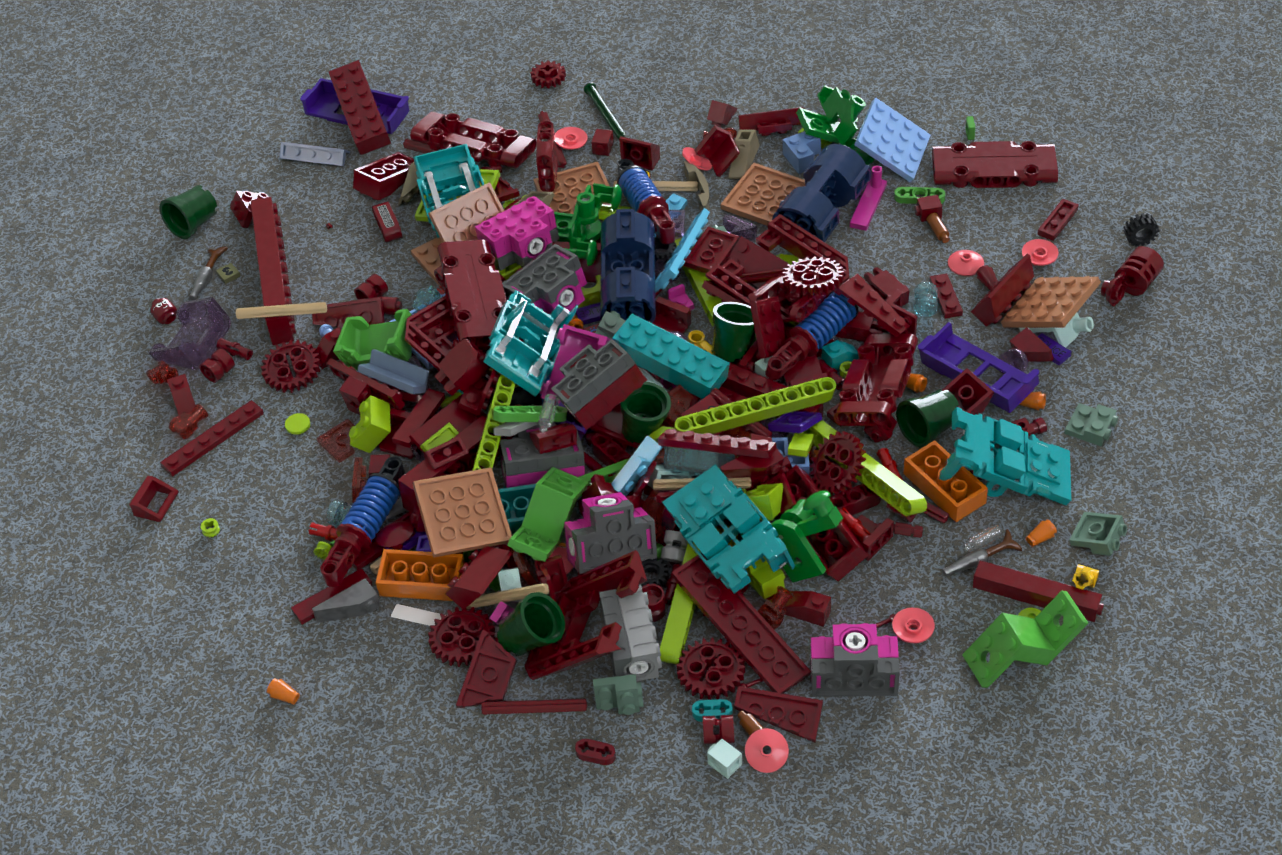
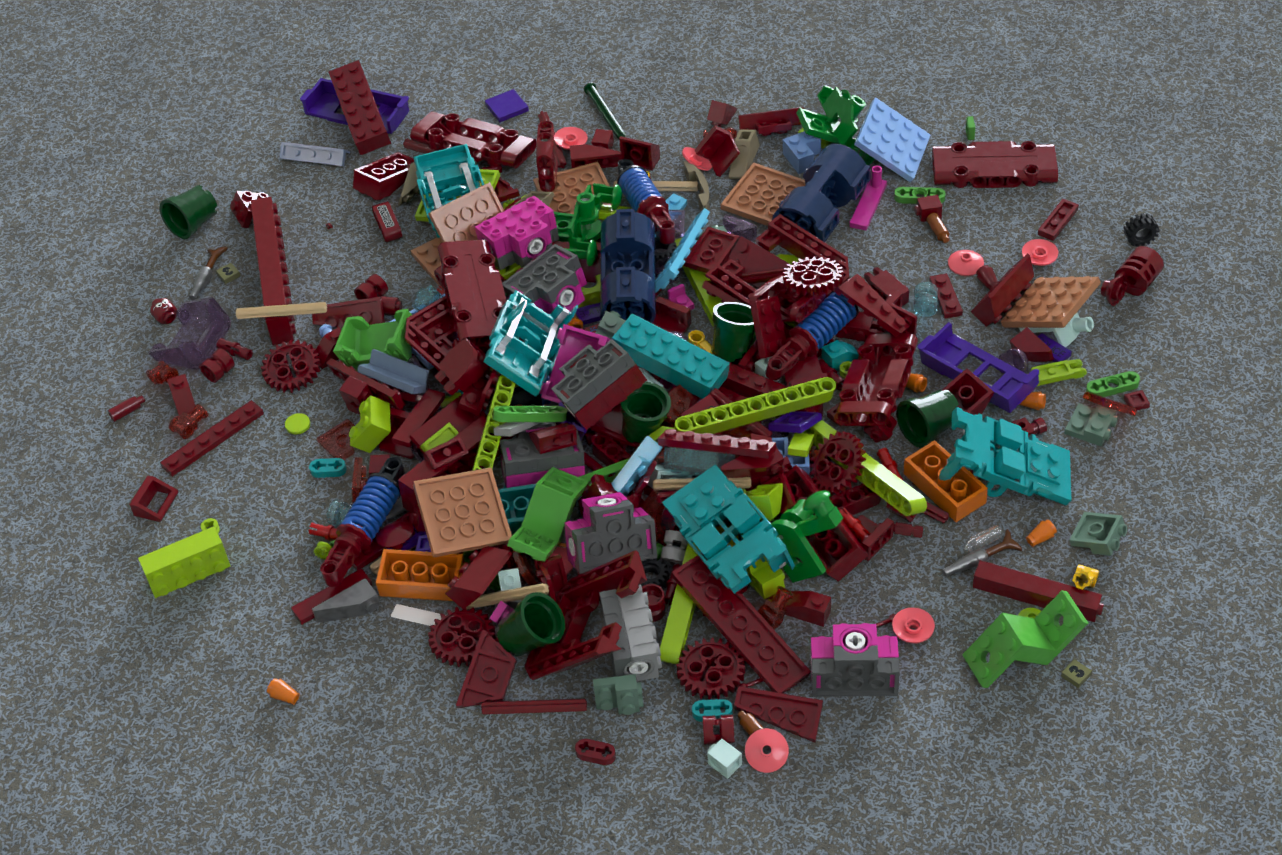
(125, 408): none -> dark red cylinder
(184, 562): none -> lime brick
(327, 467): none -> teal beam
(506, 105): none -> dark purple tile
(548, 74): dark red gear -> none
(548, 412): clear cylinder -> none
(589, 154): none -> dark red slope
(1060, 371): none -> lime hinge
(1076, 673): none -> olive tile
(1110, 403): none -> clear red tile
(1119, 379): none -> bright green beam
(1137, 400): none -> dark red tile

